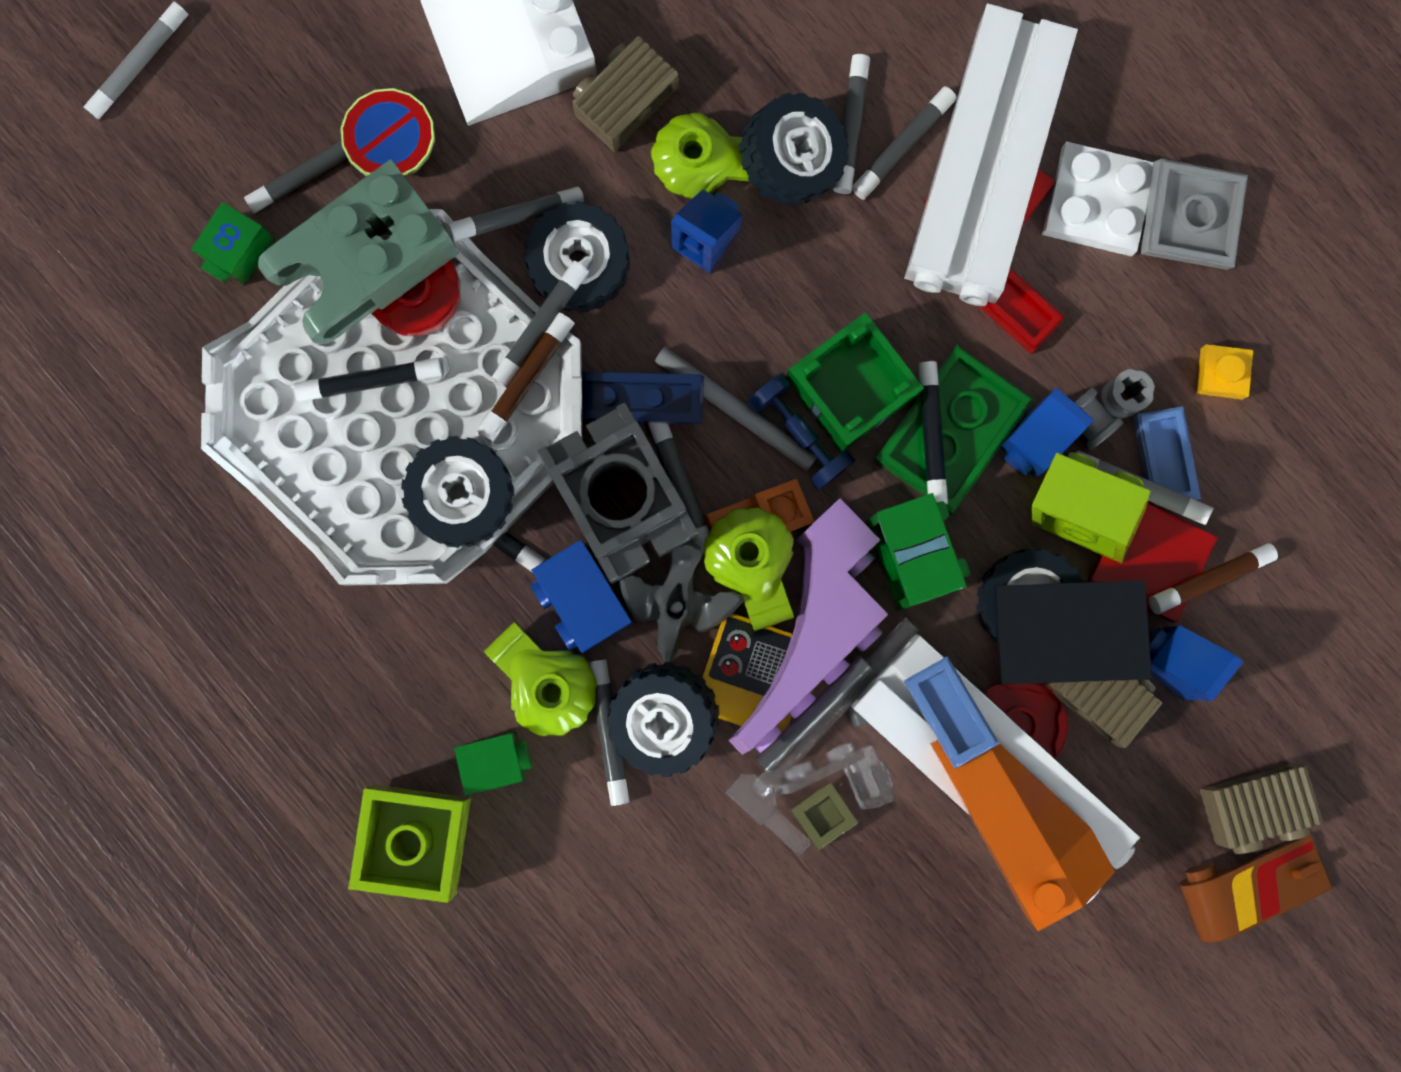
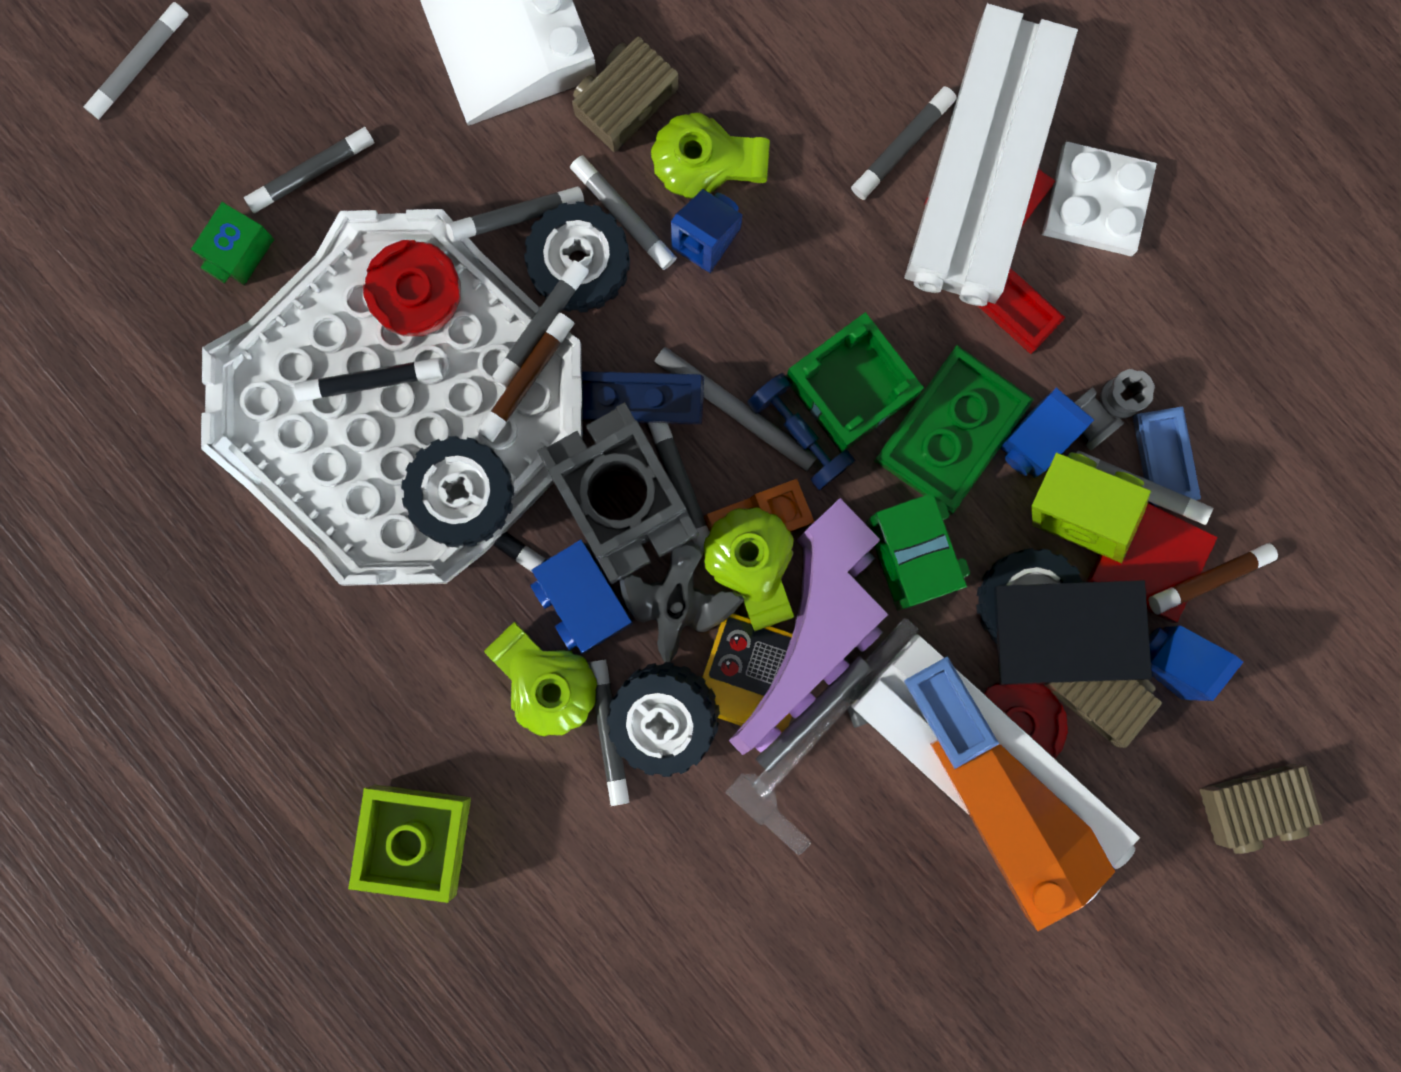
(351, 257): sand green brick -> none
(387, 127): piece -> none
(493, 763): green brick -> none
(623, 212): none -> light grey bar
(794, 149): black wheel -> none
(823, 815): olive plate -> none
(853, 117): dark grey bar -> none
(864, 771): clear bracket -> none
(932, 431): black bar -> none
(1194, 214): light grey plate -> none
(1224, 372): yellow plate -> none
(1249, 894): dark orange door -> none

